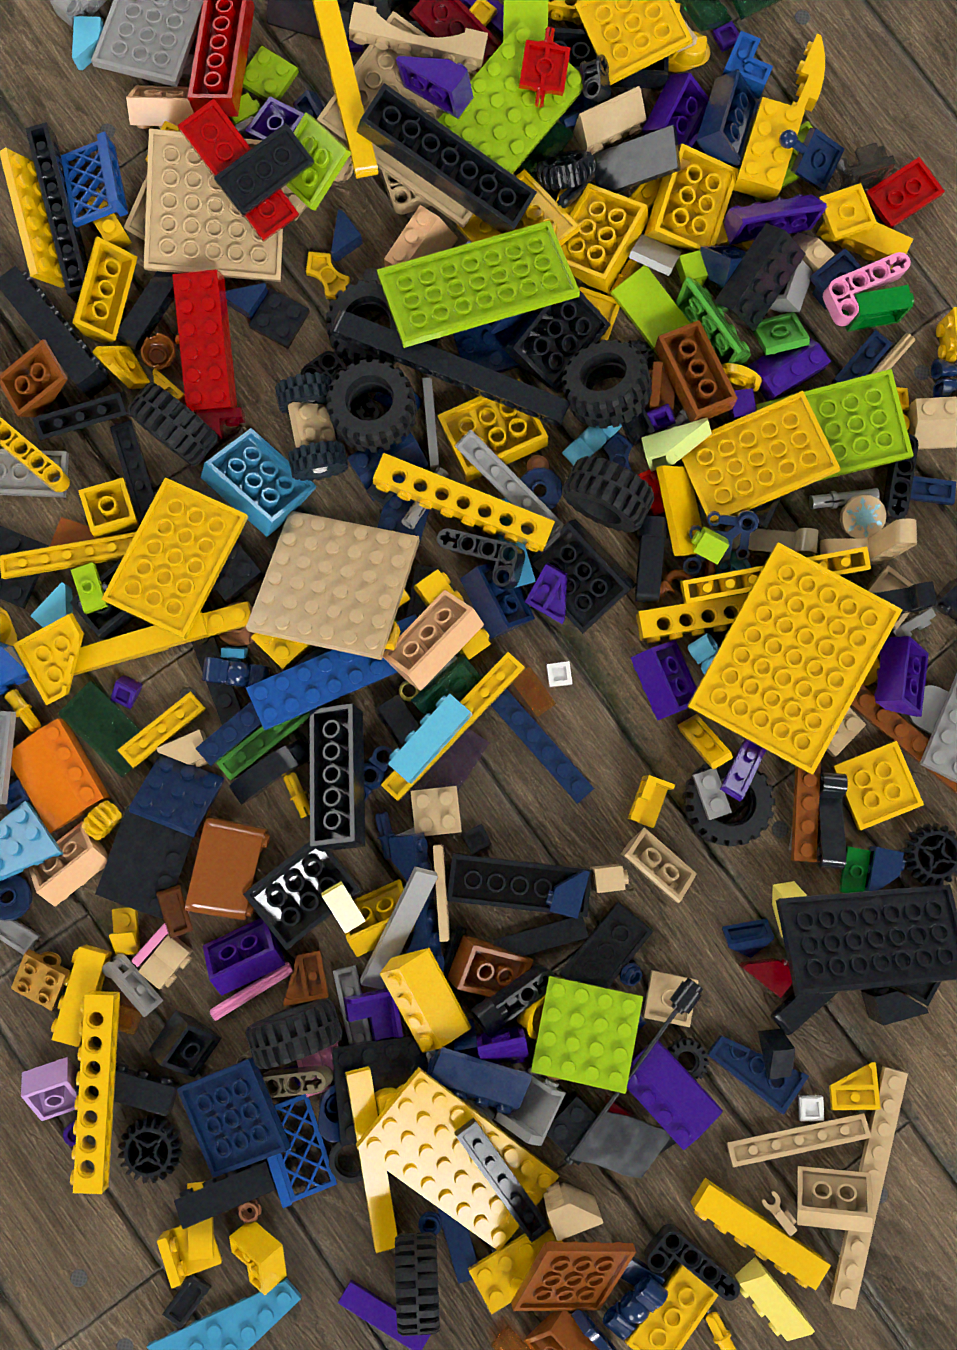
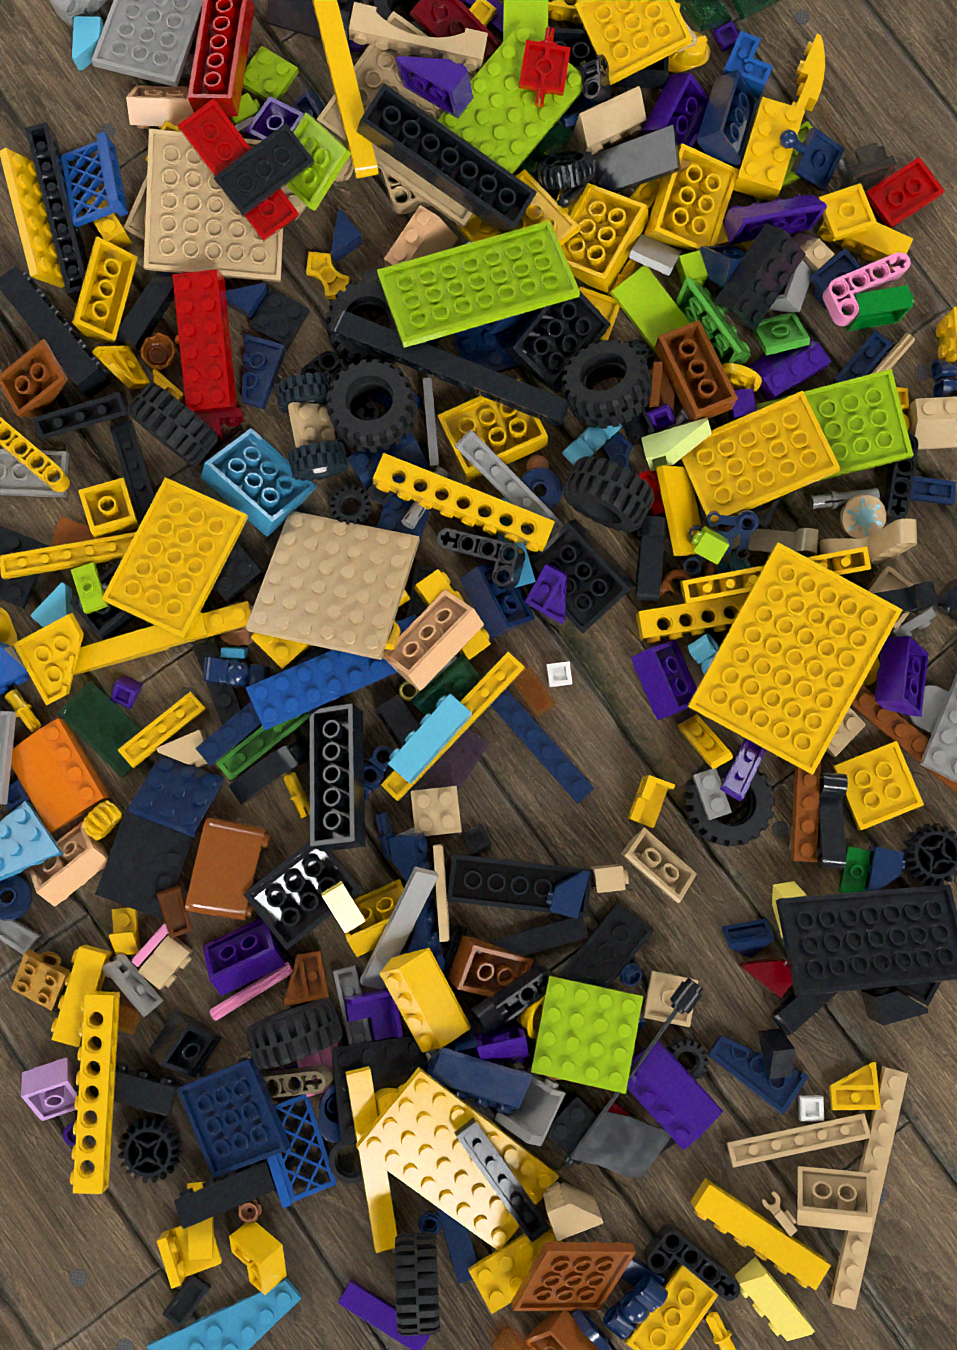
(260, 370): none -> dark blue wing
(351, 493): none -> black tyre

